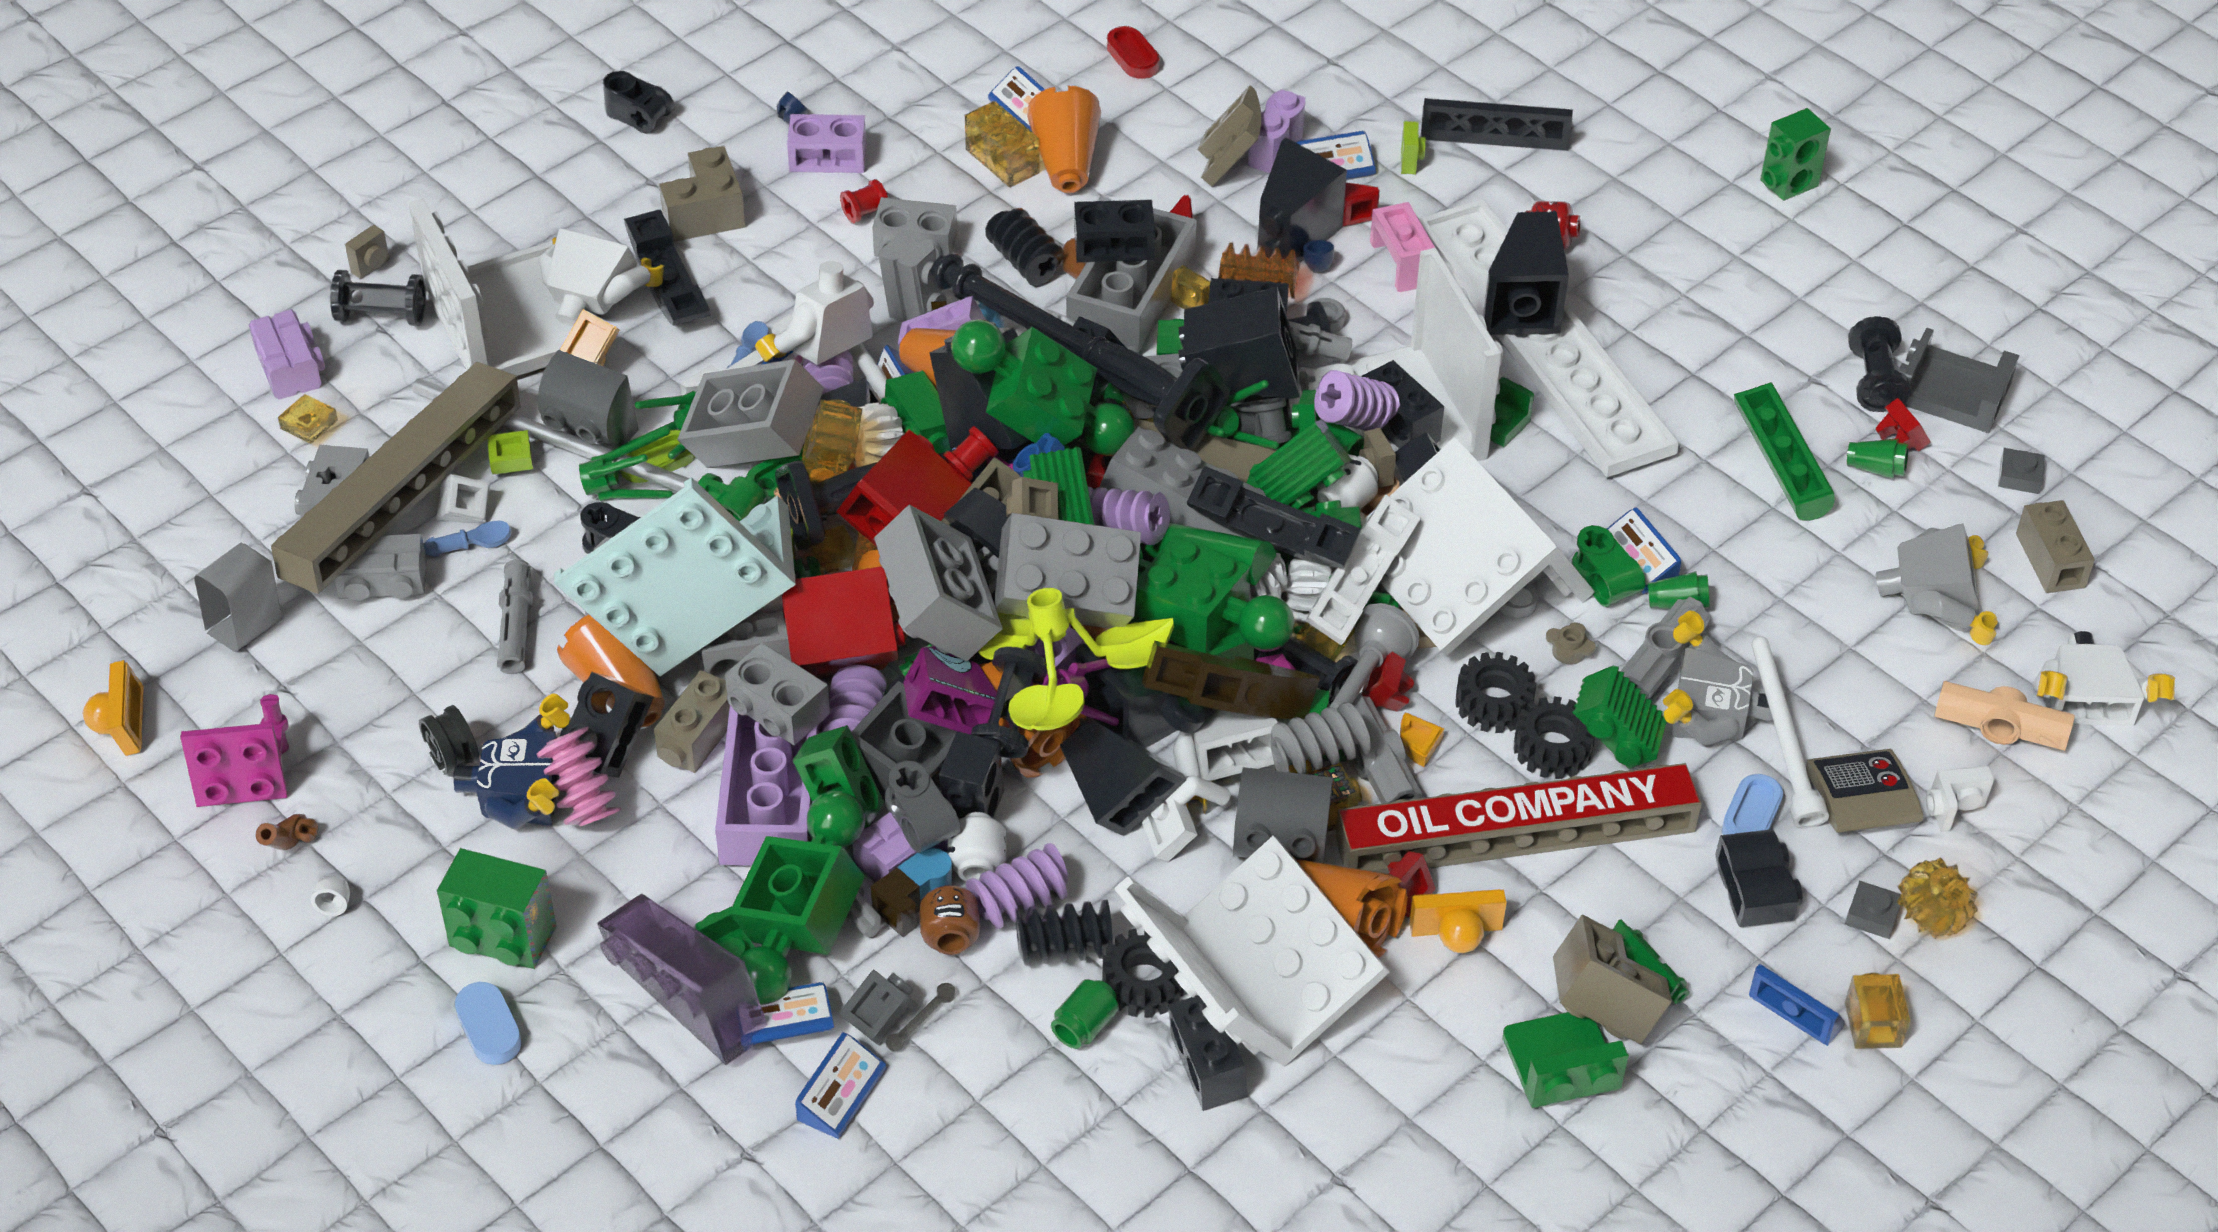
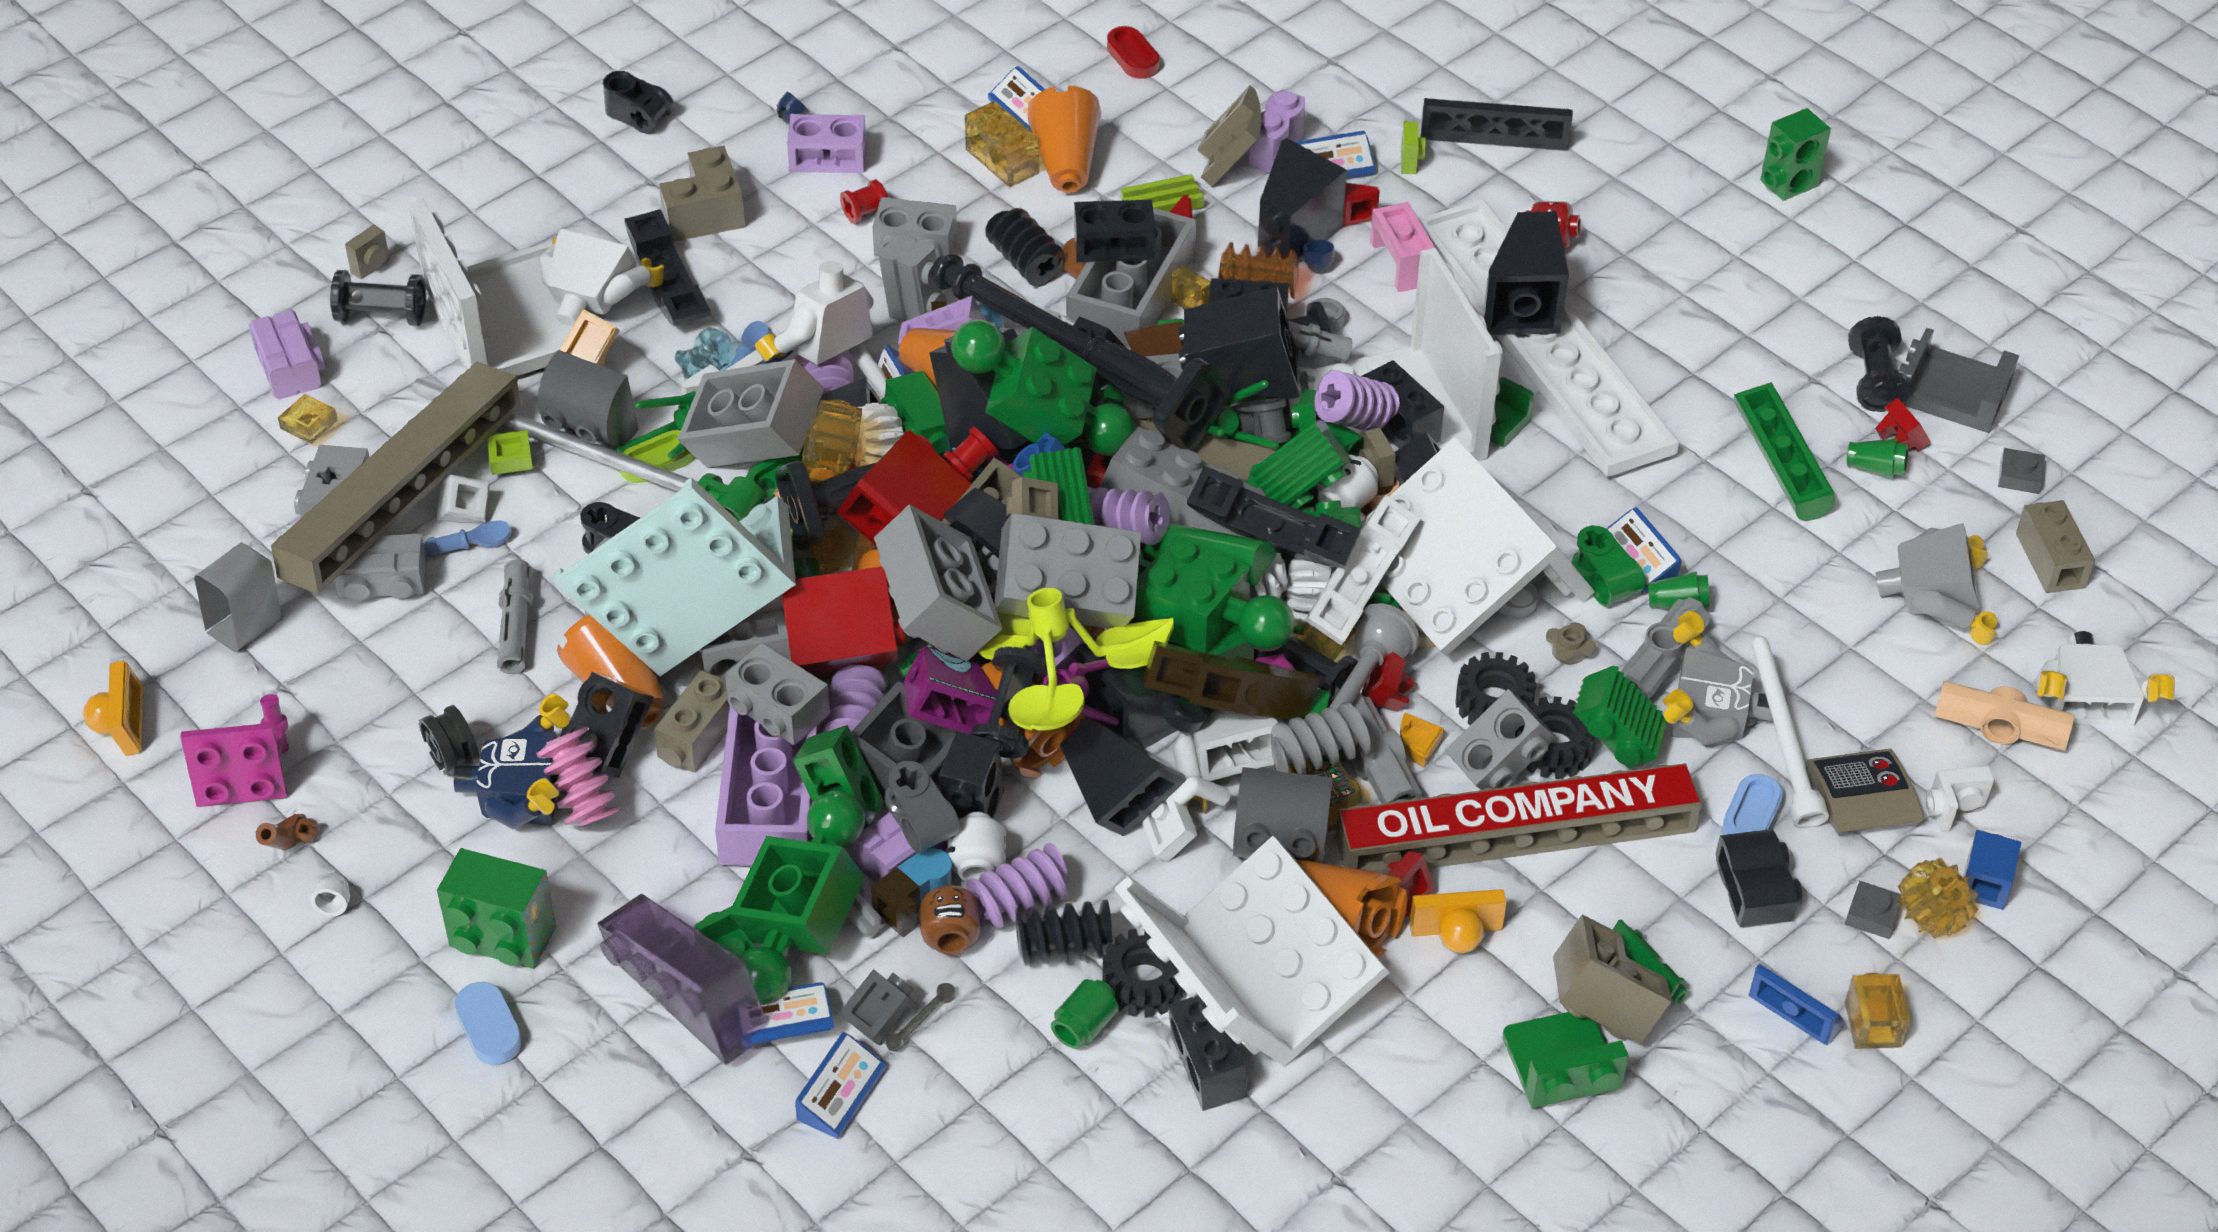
(601, 472): green plant -> none
(709, 347): none -> clear light blue animal
(1155, 340): none -> reddish brown sticker
(1166, 192): none -> lime tile
(1494, 736): none -> light grey brick
(1992, 867): none -> blue brick

